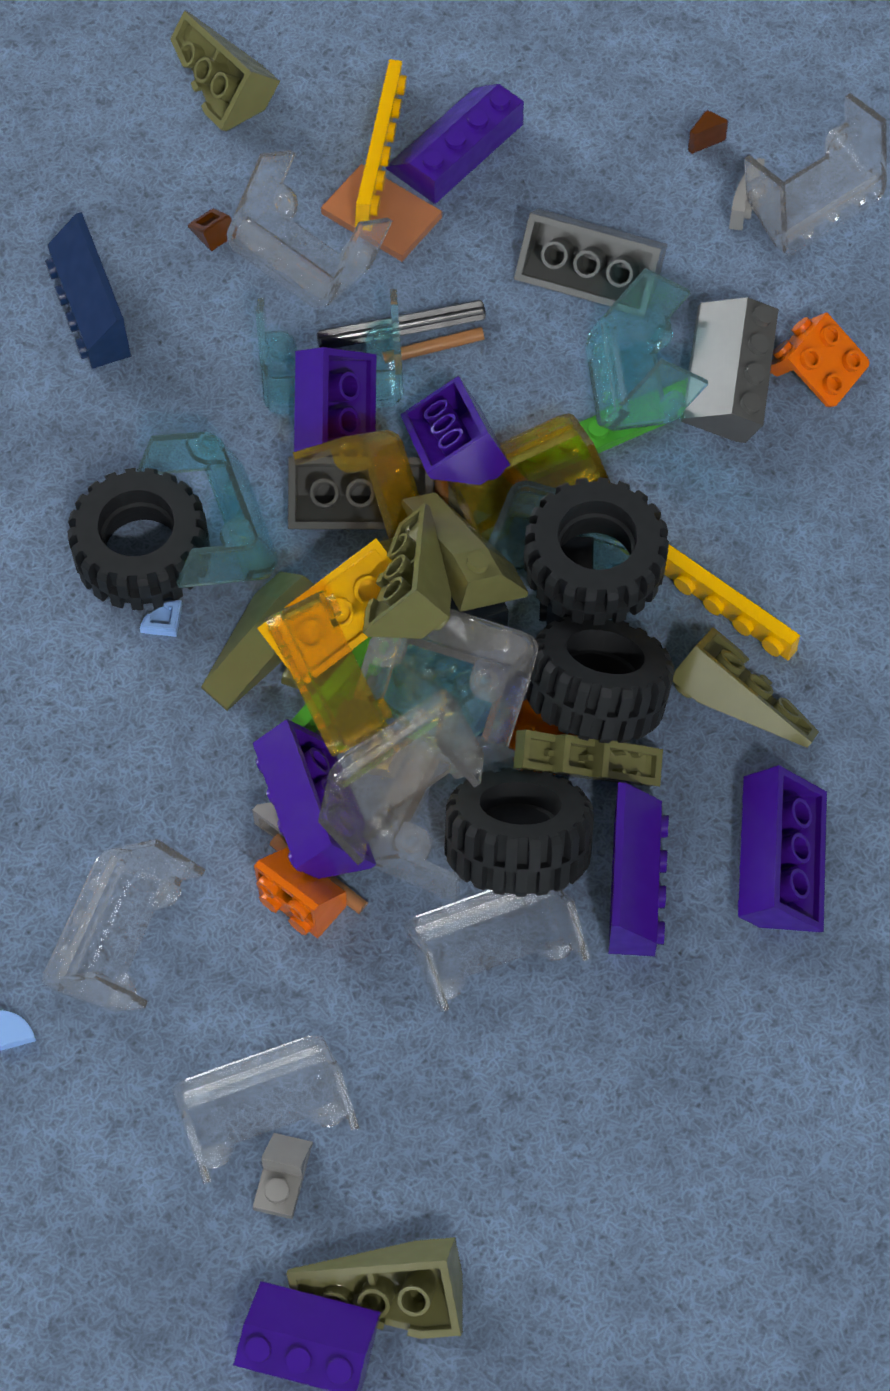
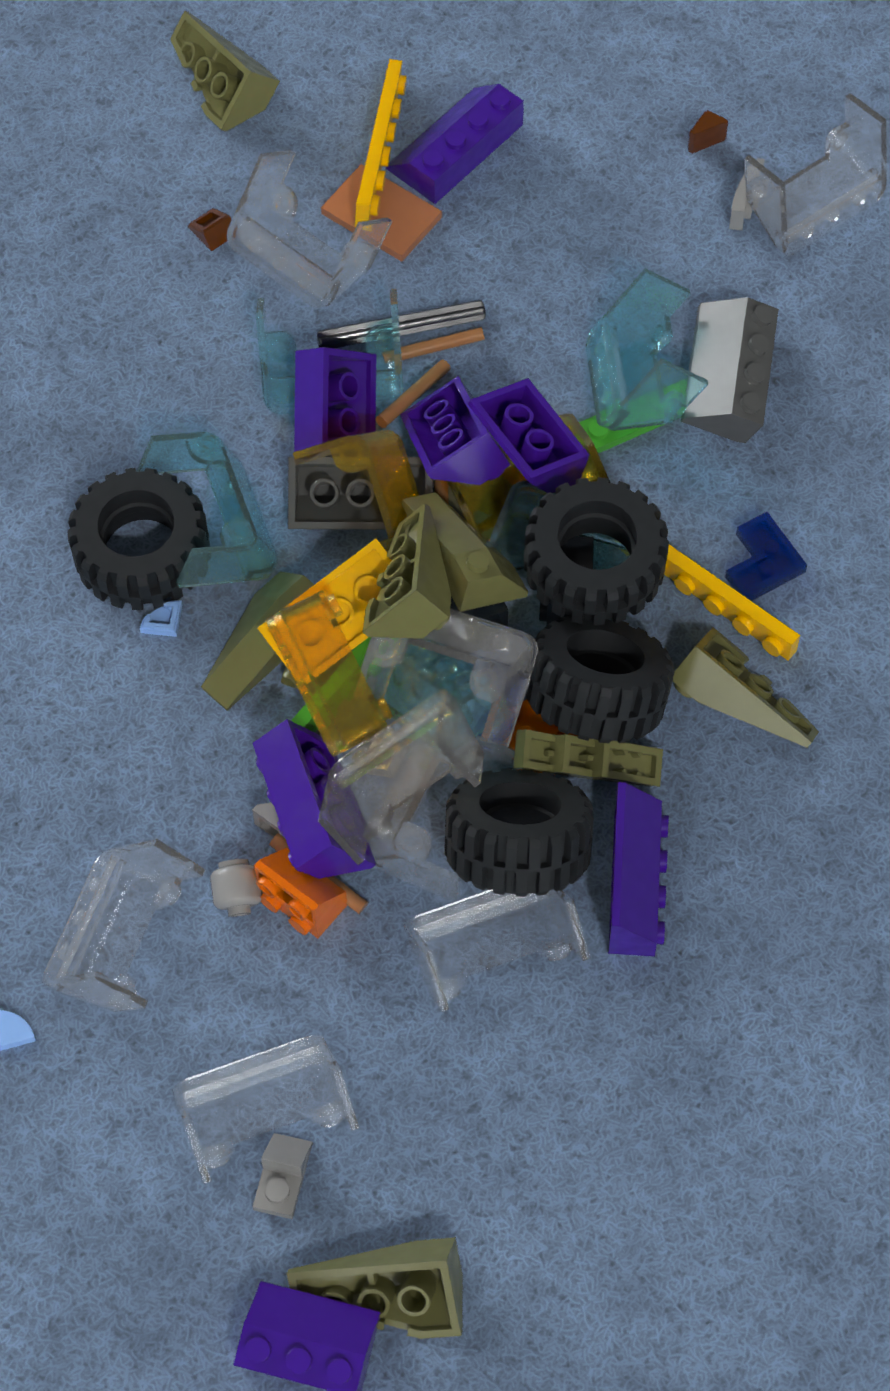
(88, 295): dark blue slope -> none
(235, 887): none -> light grey head
(412, 393): none -> medium nougat bar
(532, 435): none -> dark purple slope
(584, 257): dark grey slope -> none
(772, 559): none -> clear blue plate
(782, 851): dark purple slope -> none
(821, 358): orange bracket -> none

